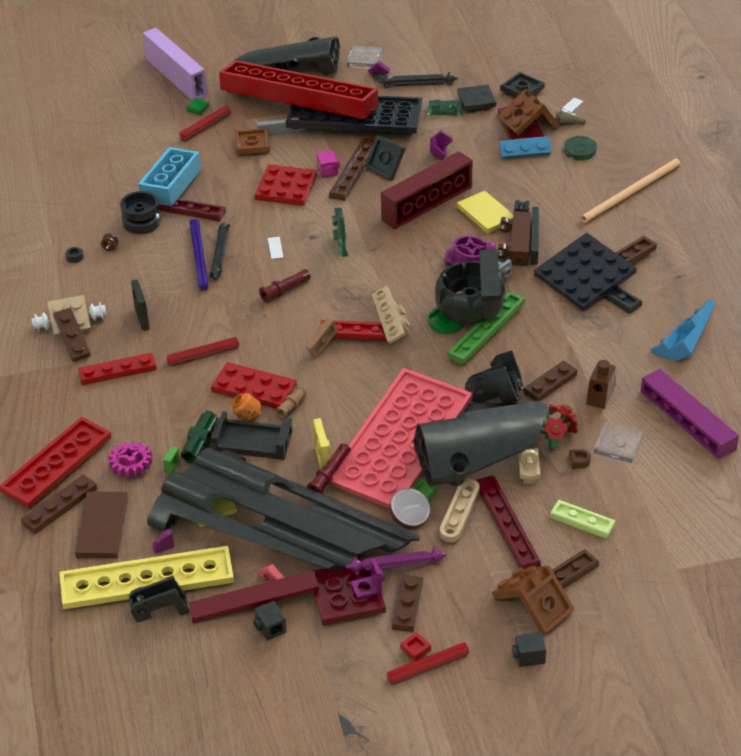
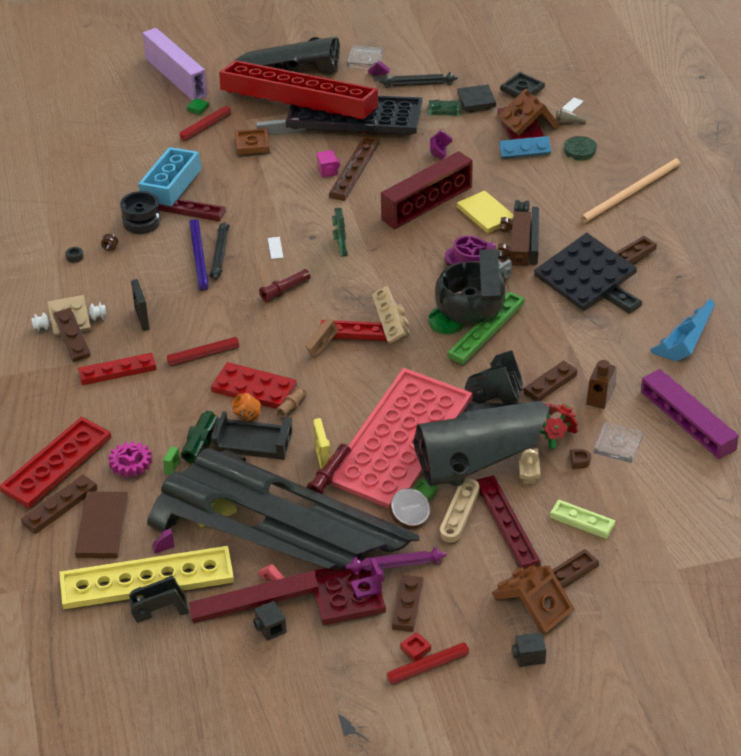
(286, 185): red plate -> none
(385, 157): pearl dark grey tile -> none

